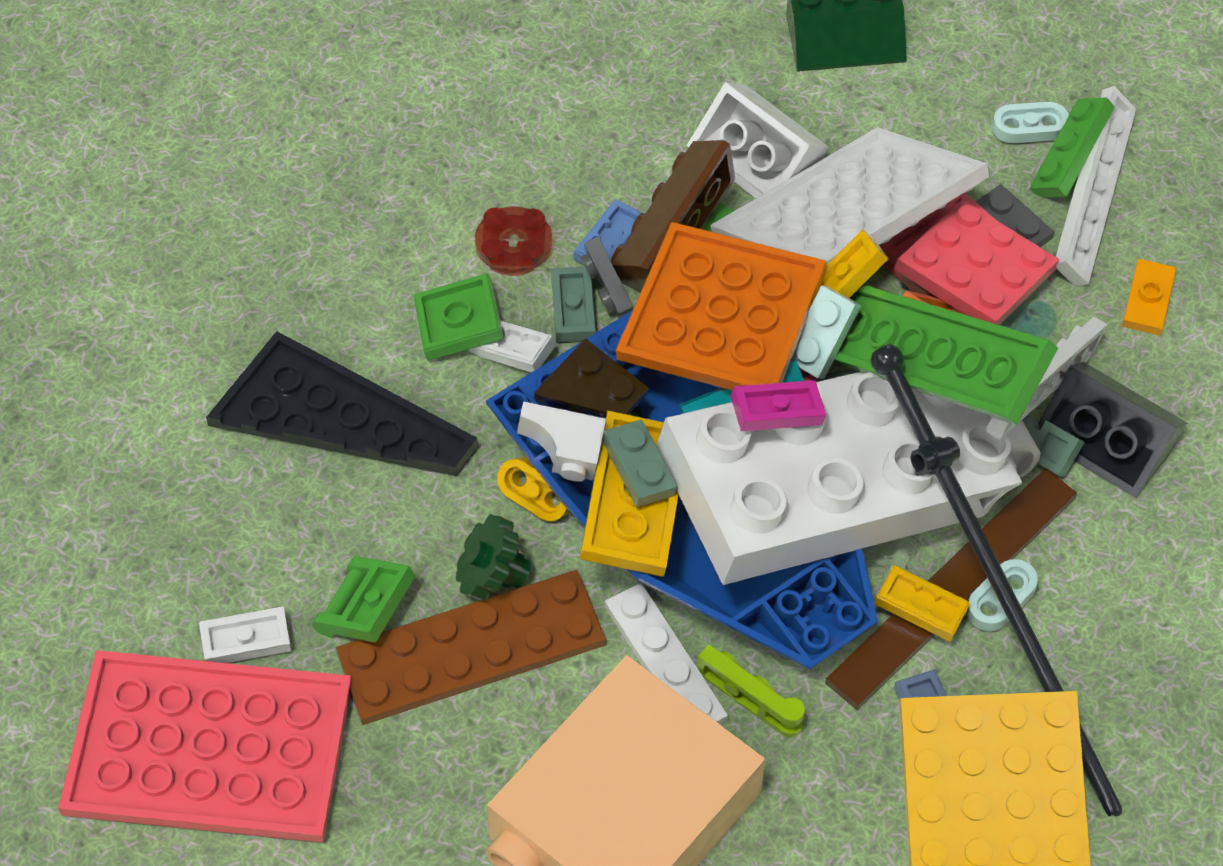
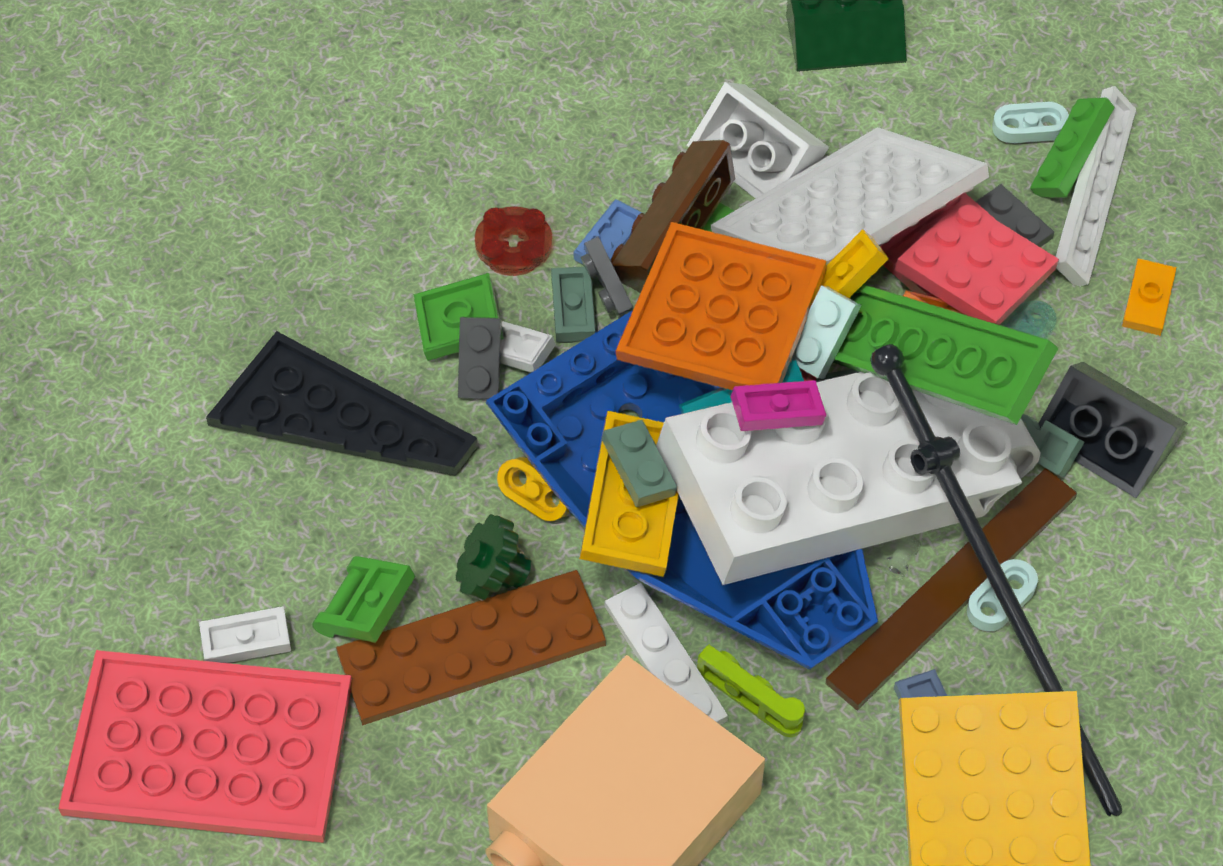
(479, 357): none -> dark grey plate
(567, 436): white arch -> none
(592, 384): dark brown wing -> none
(922, 603): yellow plate -> none
(1075, 349): white plate -> none

